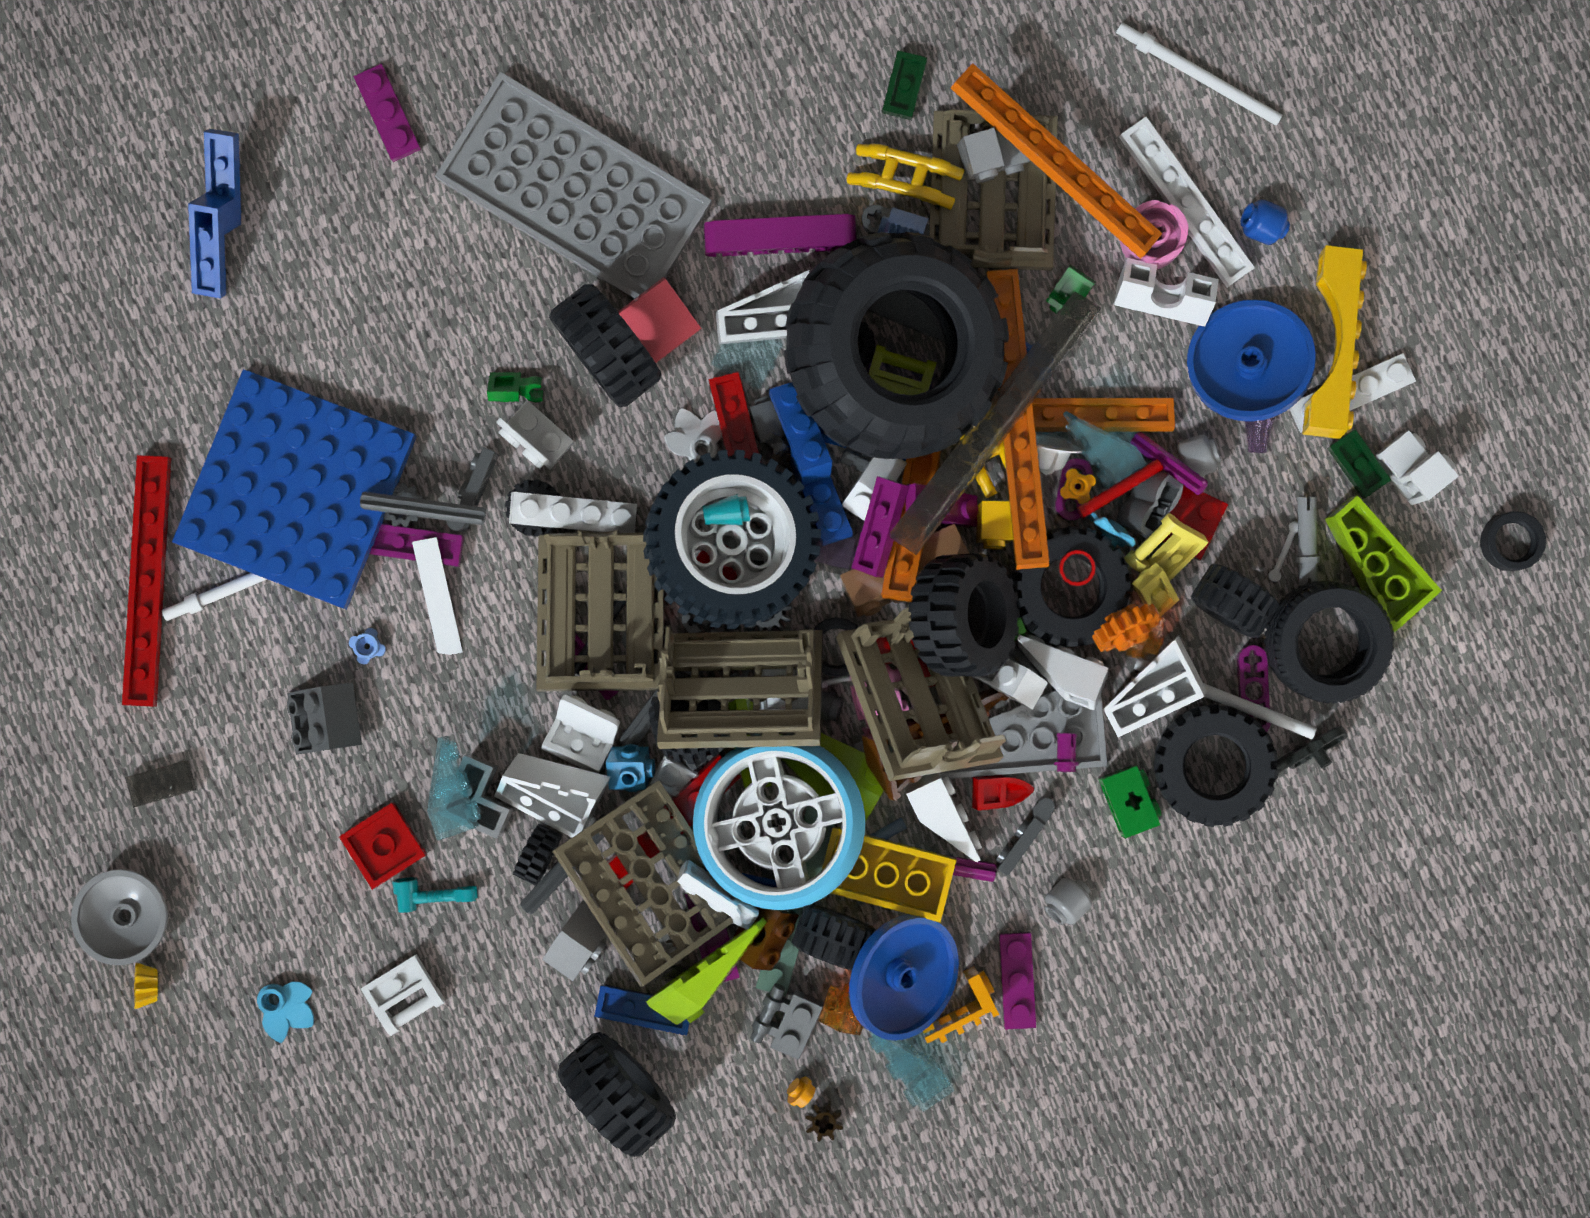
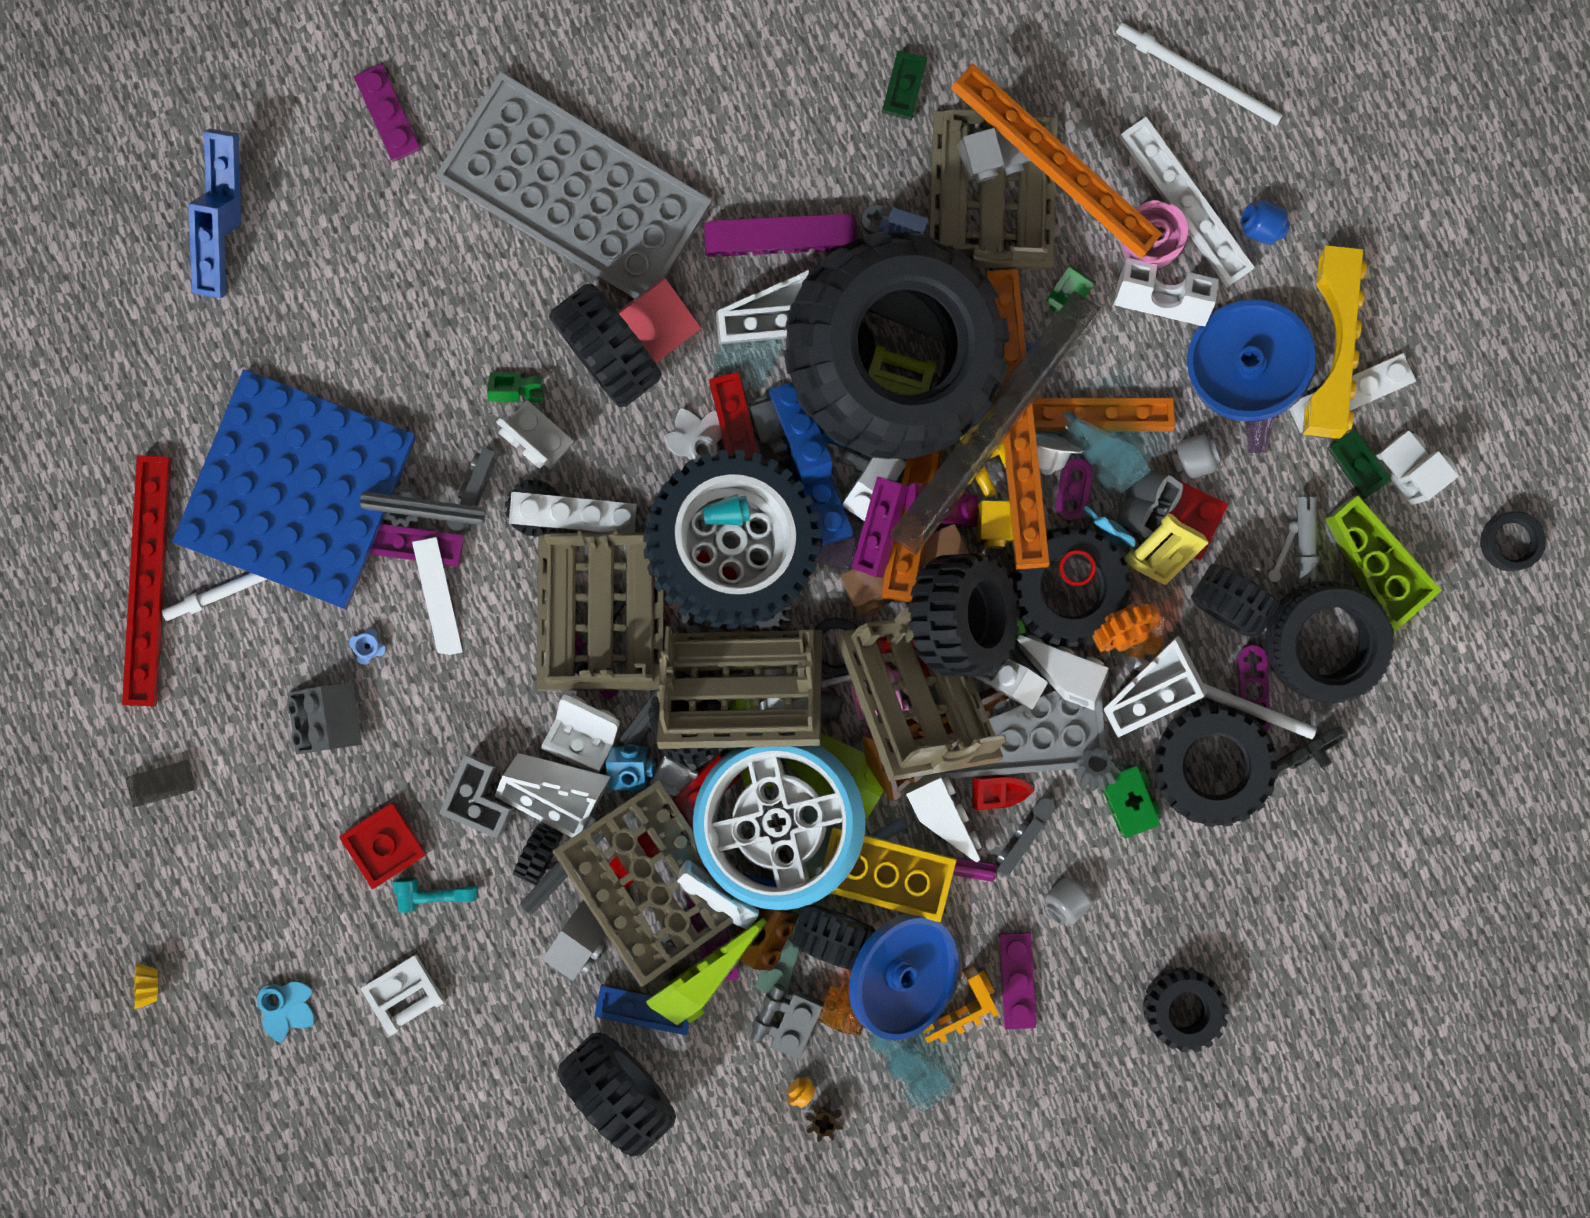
(99, 919): light grey dish -> none
(449, 801): clear light blue slope -> none
(916, 188): yellow piece -> none
(1066, 752): magenta pin -> none
(1073, 478): light orange plate -> none
(1097, 768): none -> dark grey piece
(1120, 488): red bar -> none
(1156, 589): light yellow plate -> none
(1170, 463): magenta axle -> none
(1208, 1023): none -> black tyre

